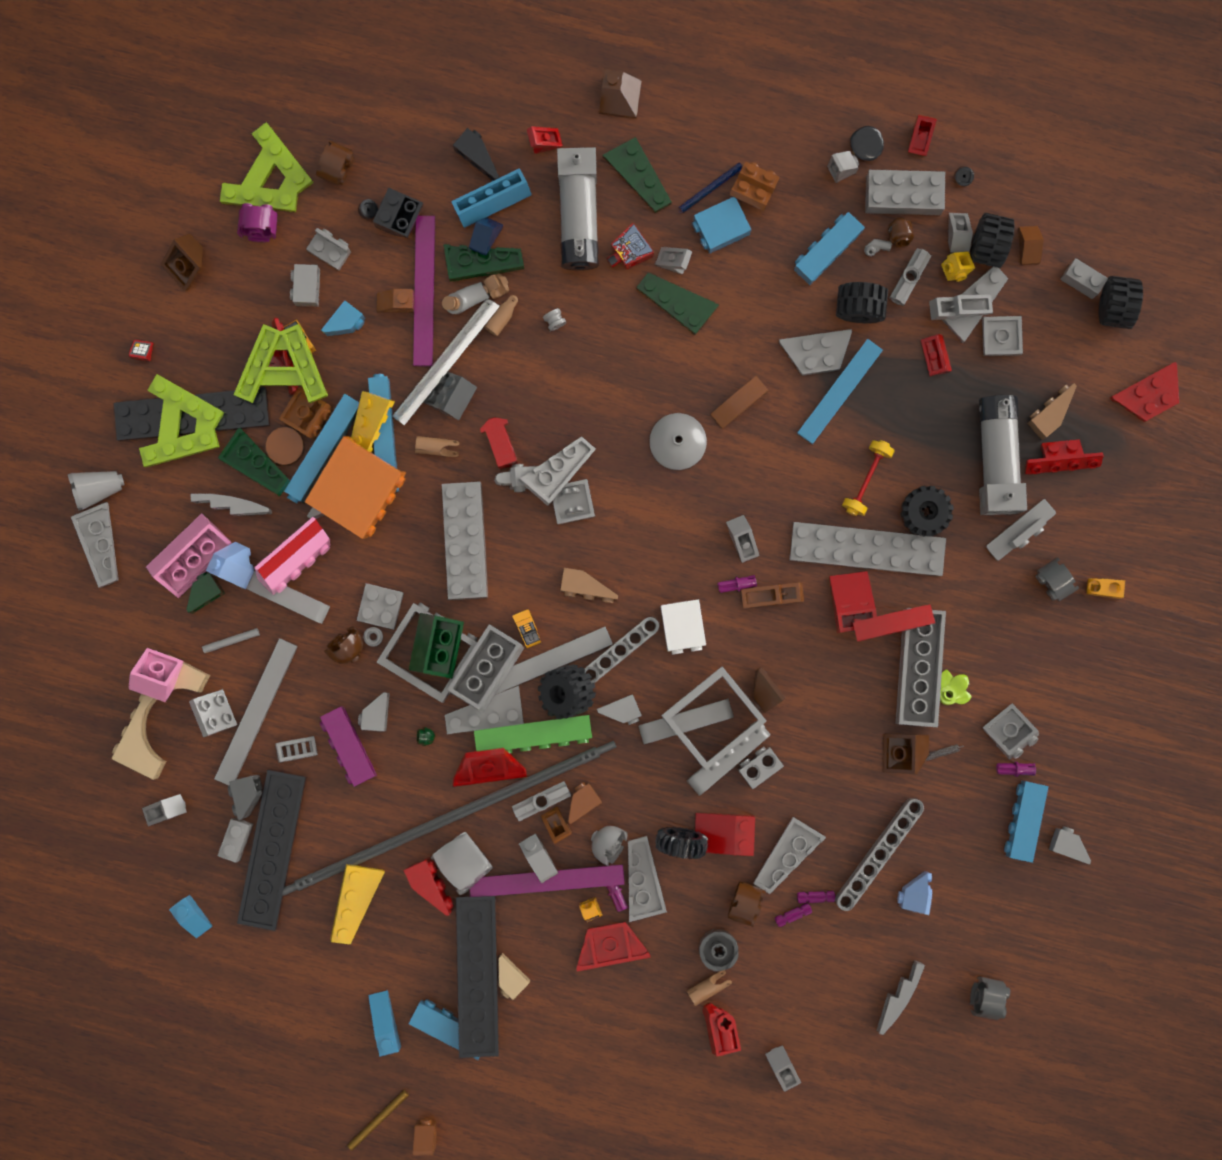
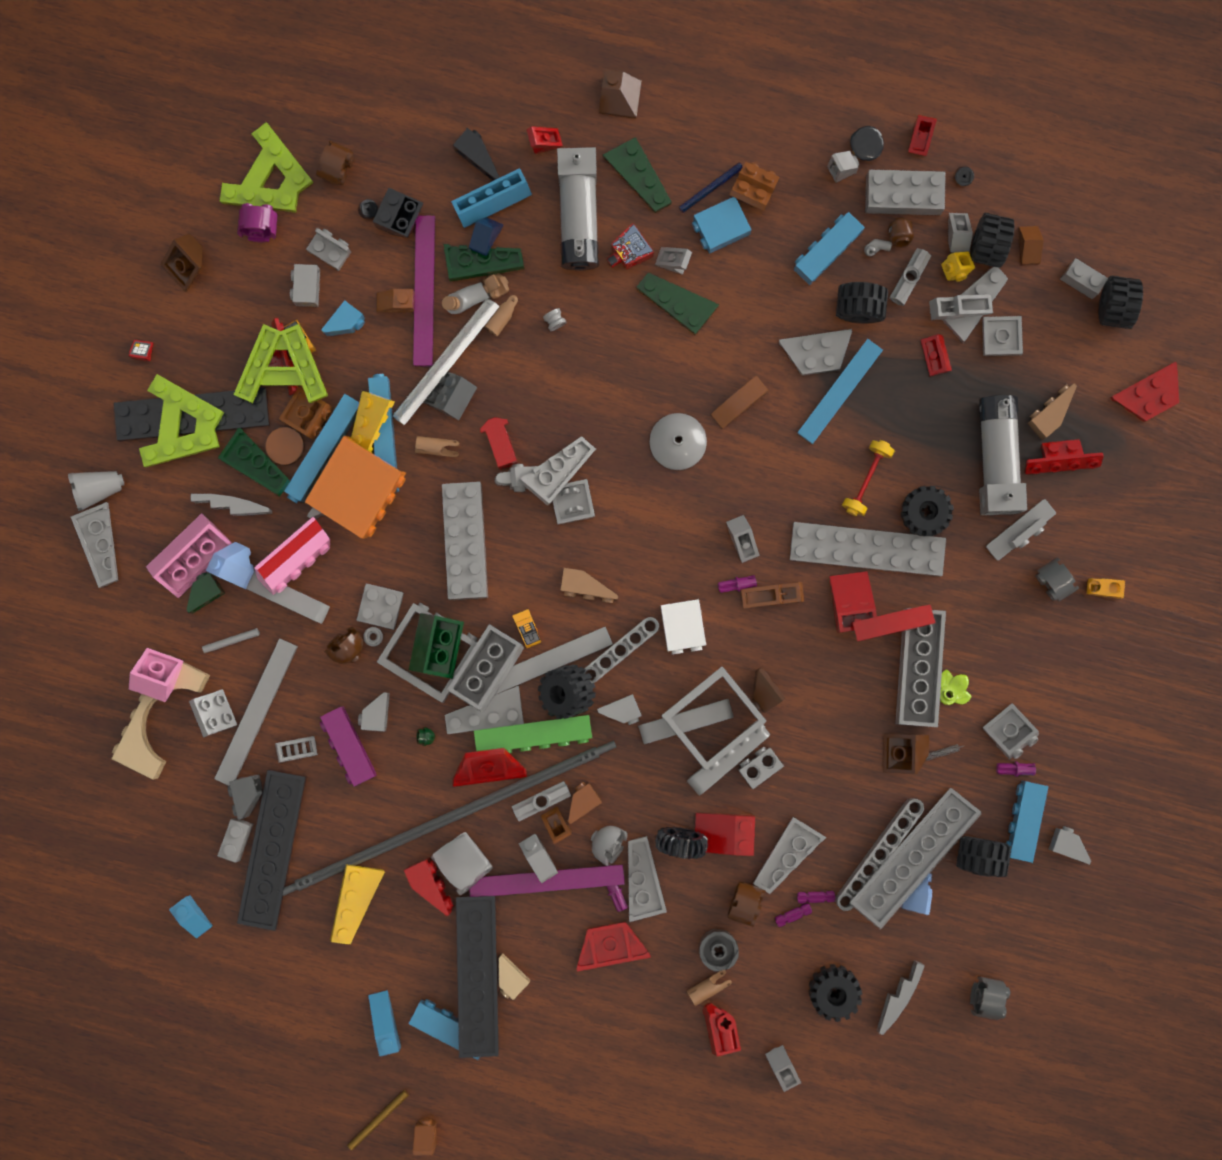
(164, 810): light grey slope -> none
(590, 909): light orange leg -> none
(837, 1004): none -> black wheel
(915, 858): none -> light grey plate
(983, 857): none -> black wheel

